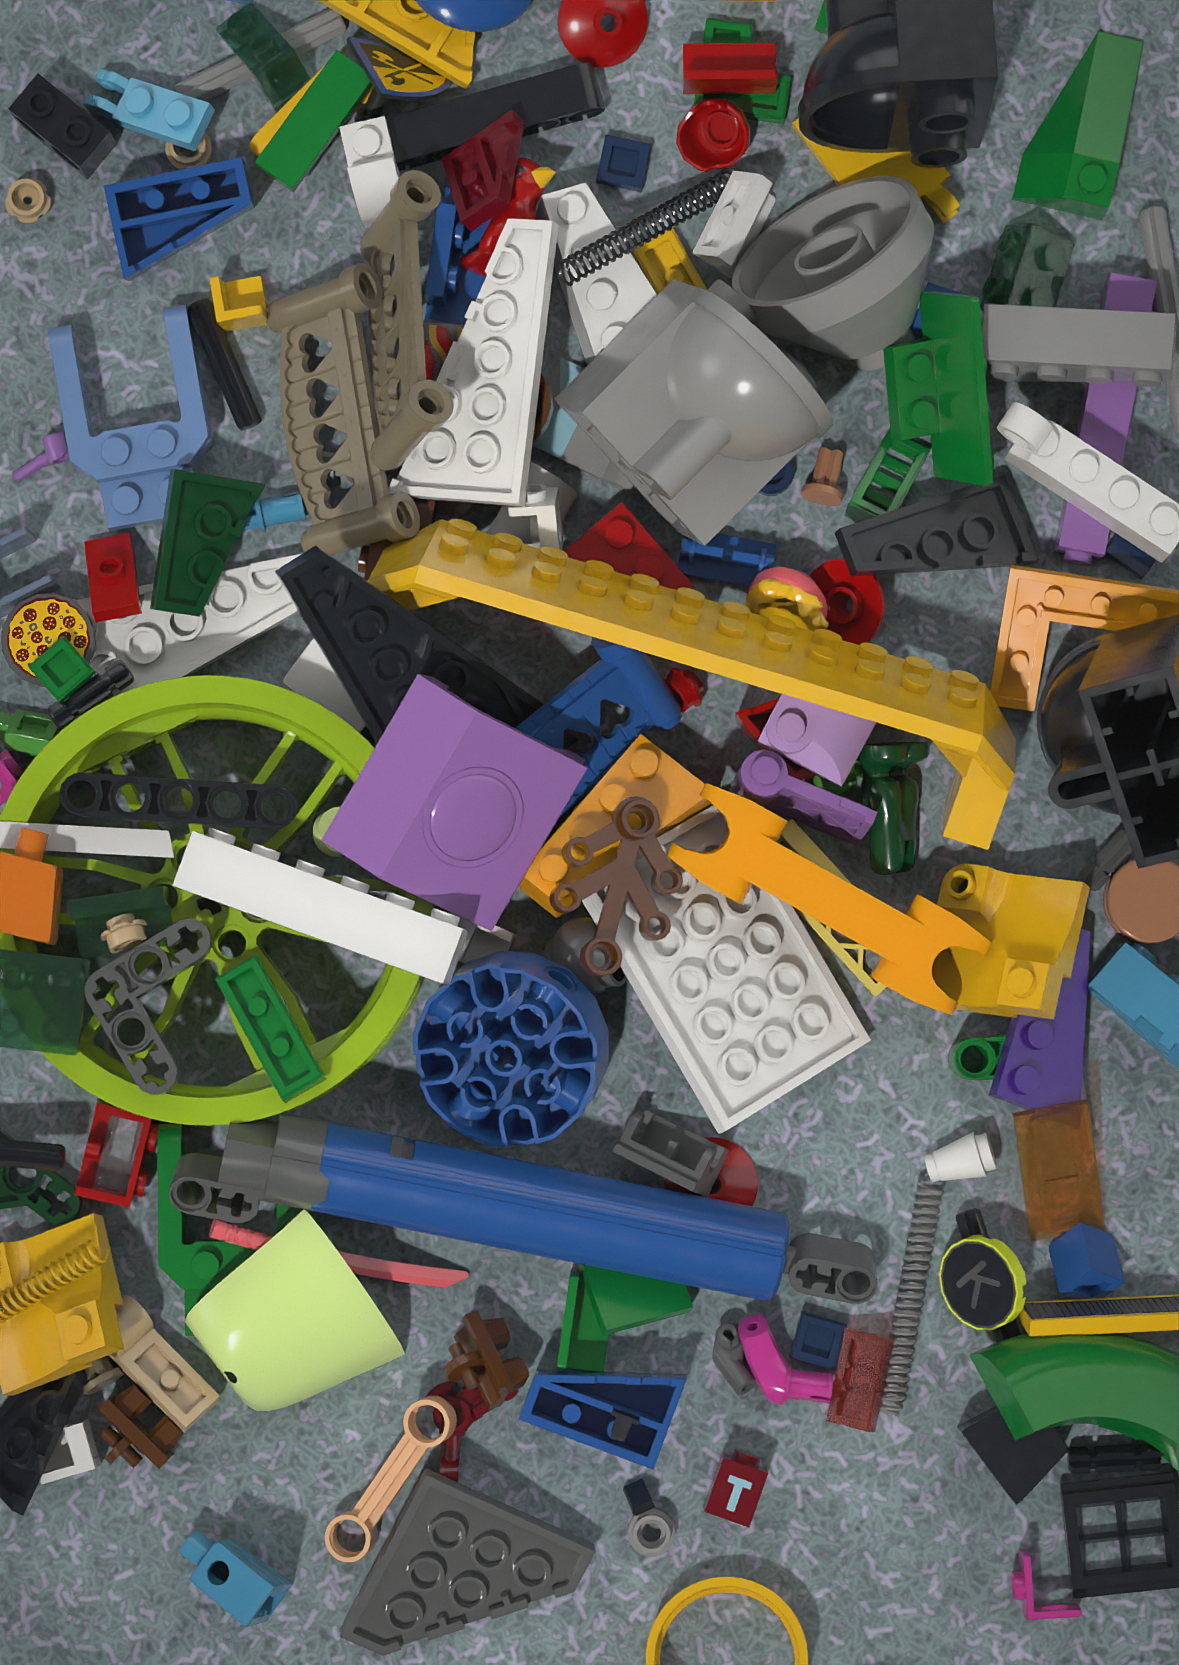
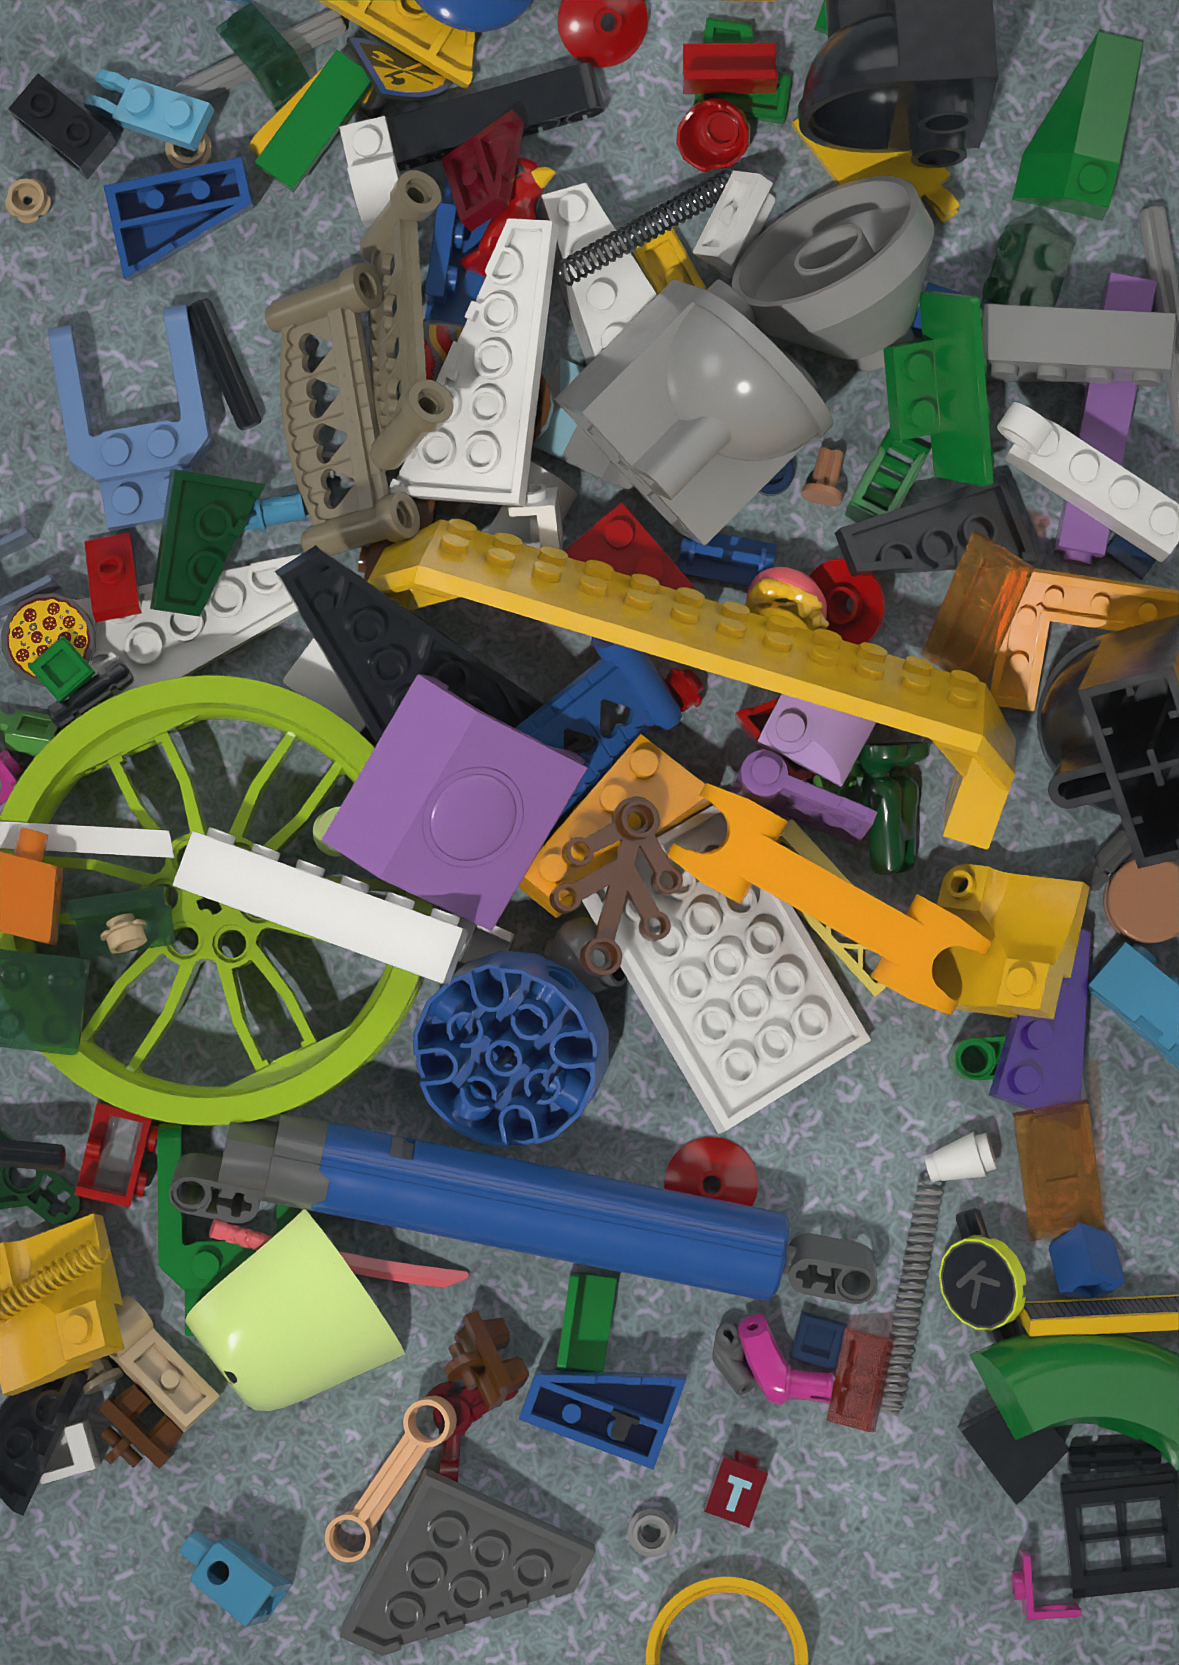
(56, 452): medium lavender hand -> none
(134, 987): dark grey beam -> none
(157, 788): black beam -> none
(239, 303): yellow panel -> none
(270, 1029): green tile -> none
(623, 163): dark blue tile -> none
(632, 1300): green tile -> none
(638, 1497): black piece -> none
(671, 1152): dark grey hinge -> none
(978, 608): none -> clear orange piece

